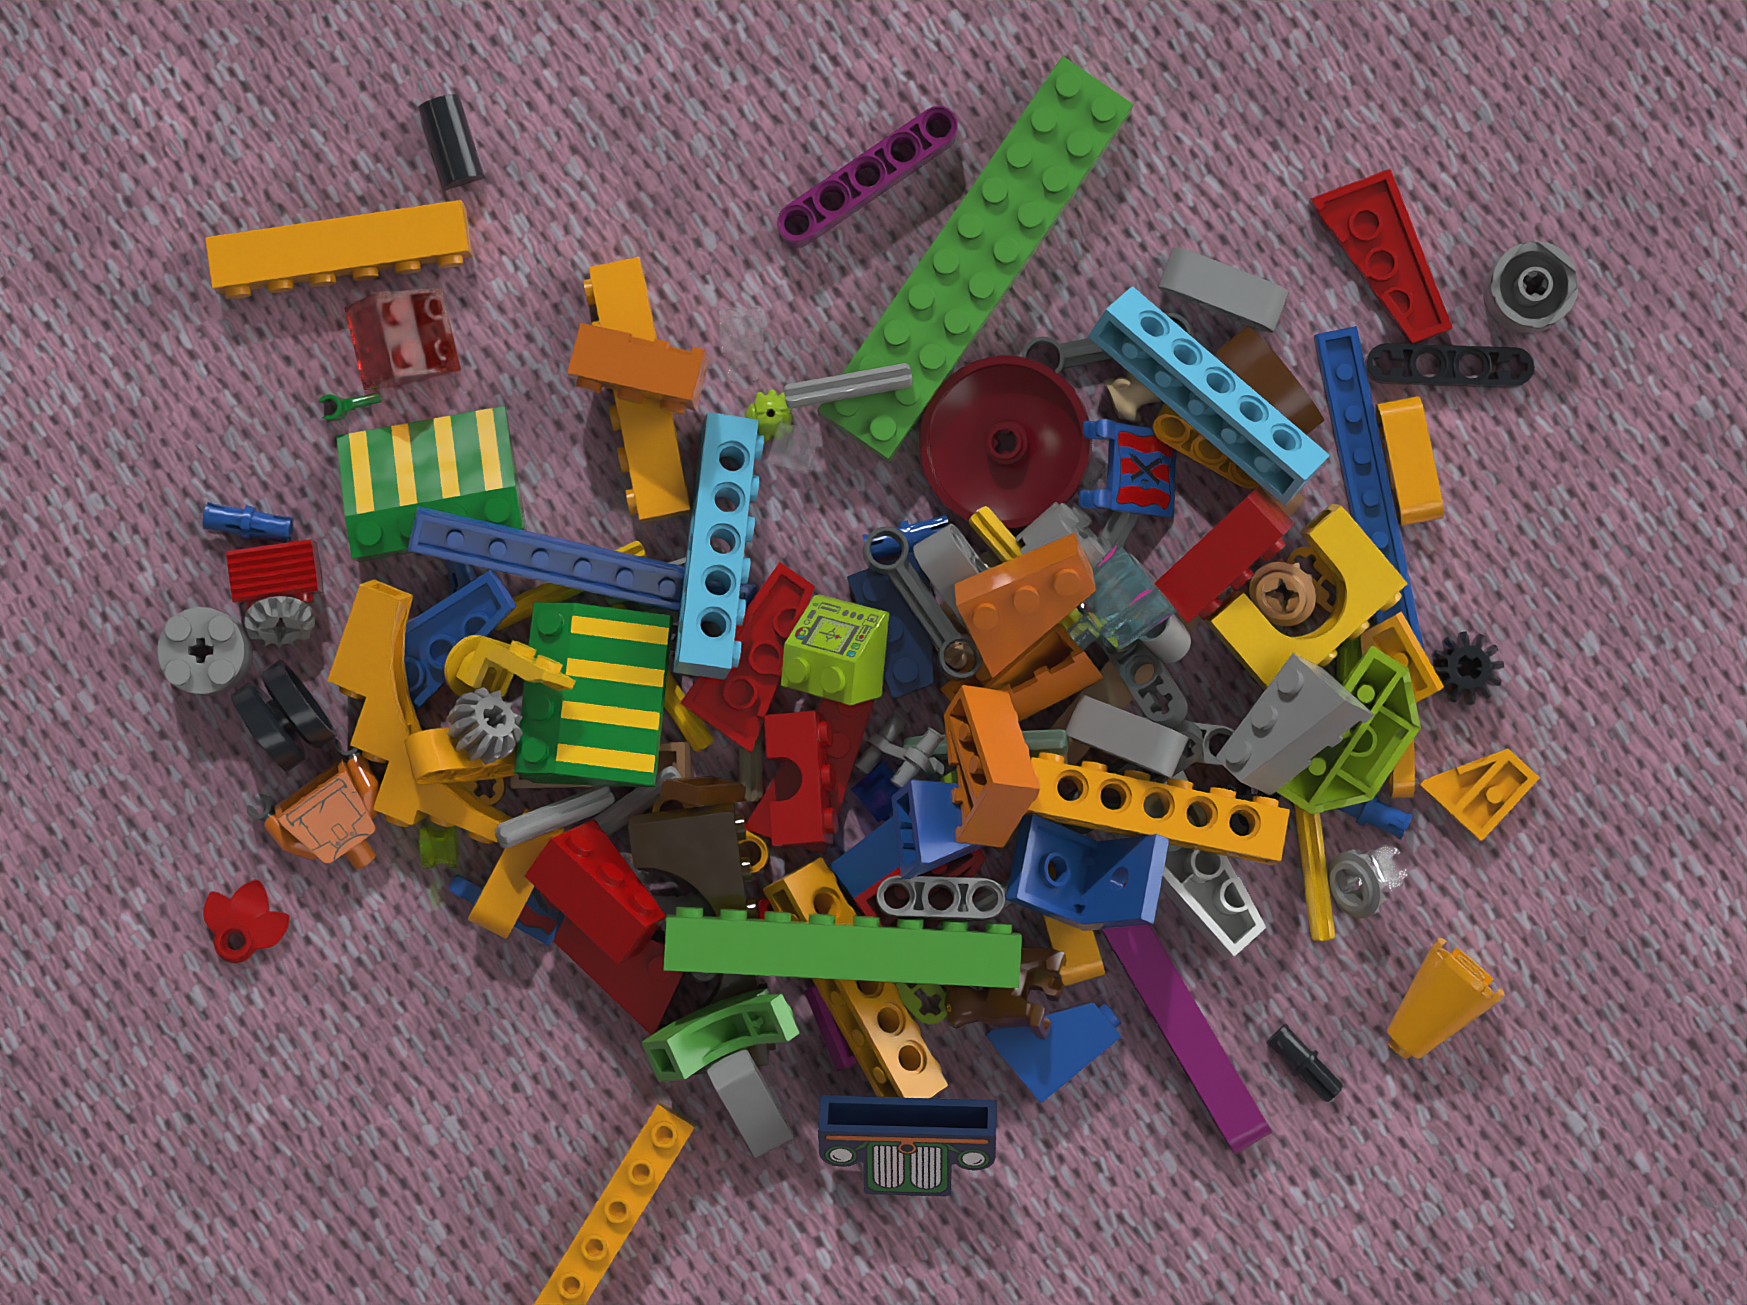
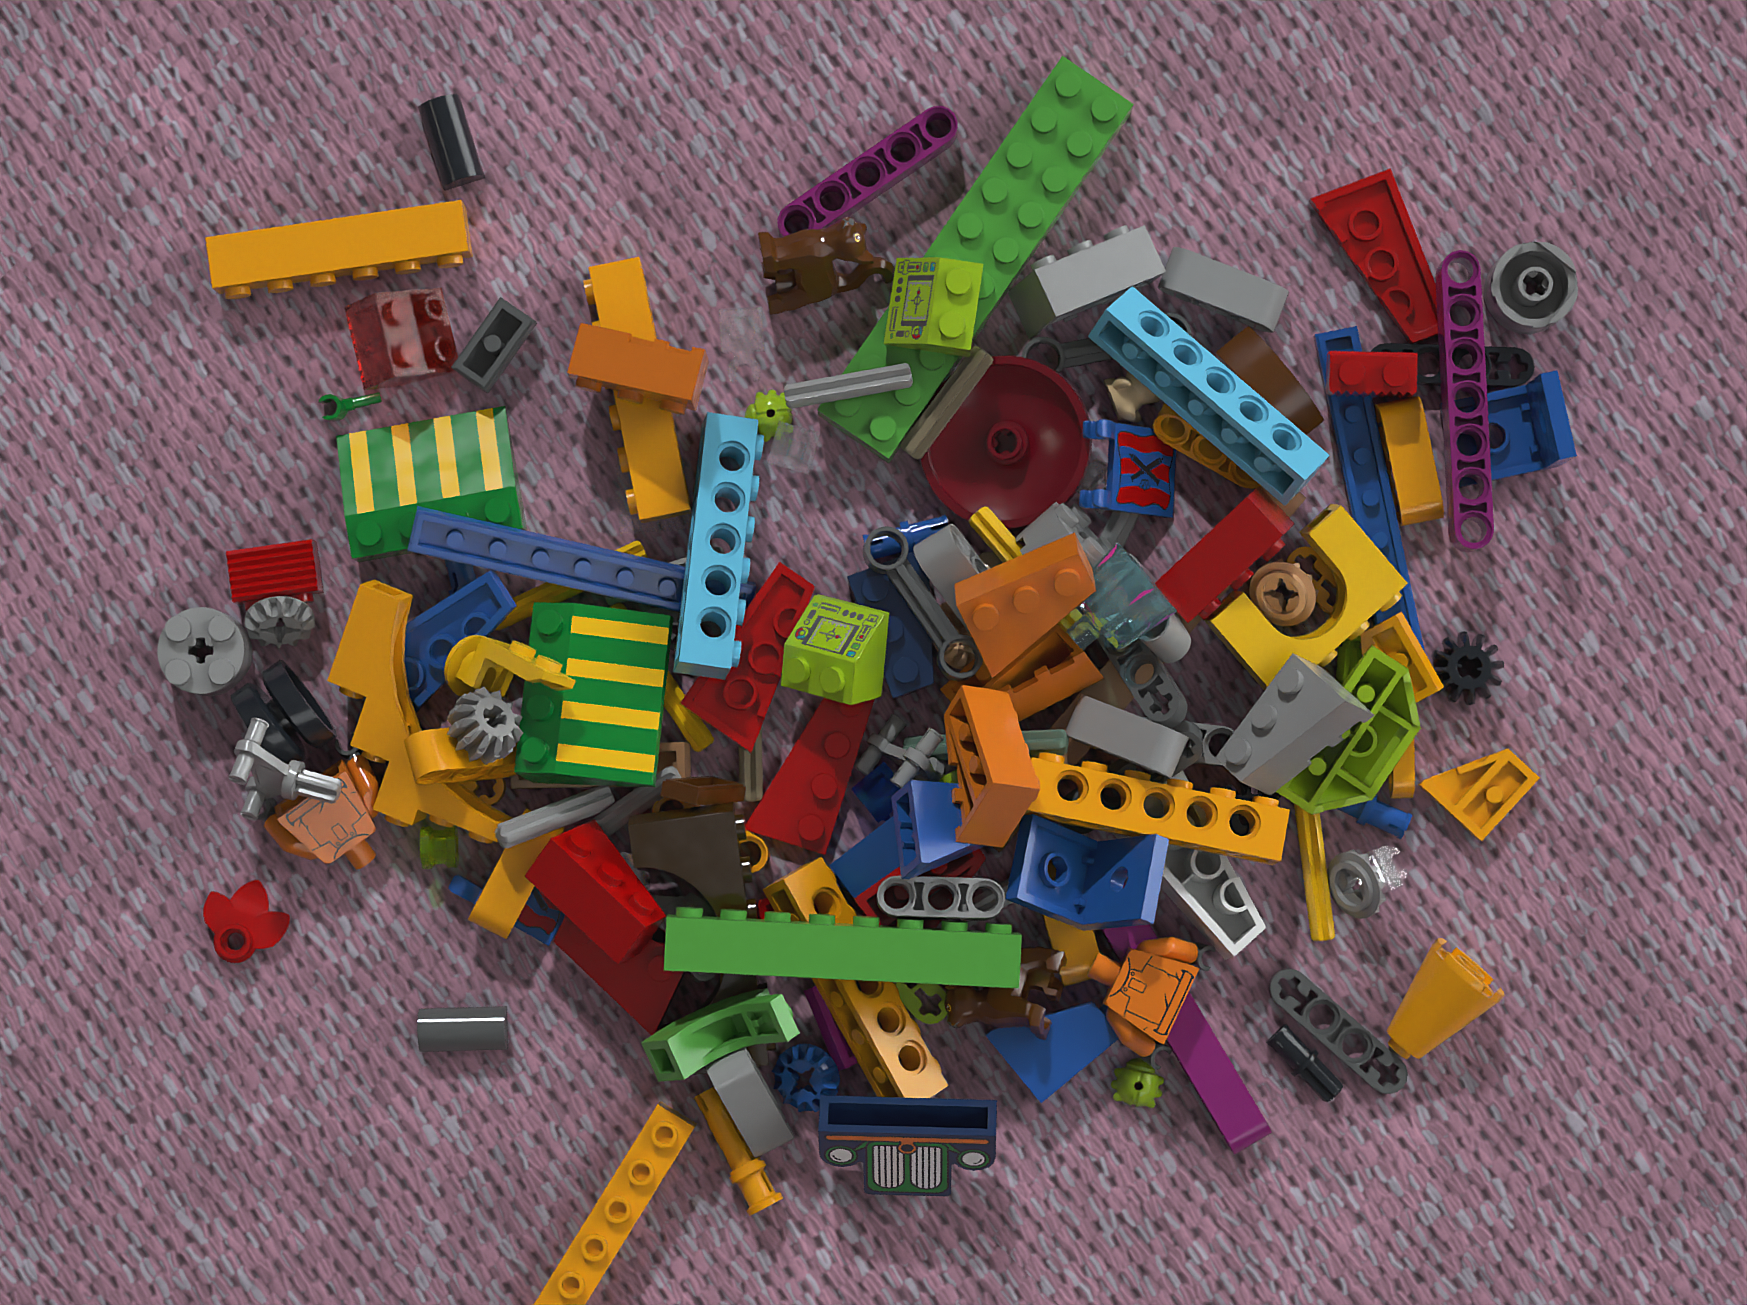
(248, 522): blue pin -> none
(274, 777): none -> light grey axle
(462, 1029): none -> dark grey brick
(494, 345): none -> dark grey brick
(746, 1169): none -> light orange pin
(805, 265): none -> reddish brown animal
(807, 816): red arch -> none
(824, 1078): none -> blue gear
(934, 305): none -> lime slope
(946, 402): none -> dark tan axle
(1085, 278): none -> light grey wedge
(1137, 1071): none -> lime animal
(1148, 991): none -> orange torso
(1335, 1033): none -> dark grey beam
(1371, 373): none -> red brick
(1473, 382): none -> magenta beam
(1532, 427): none -> blue bracket

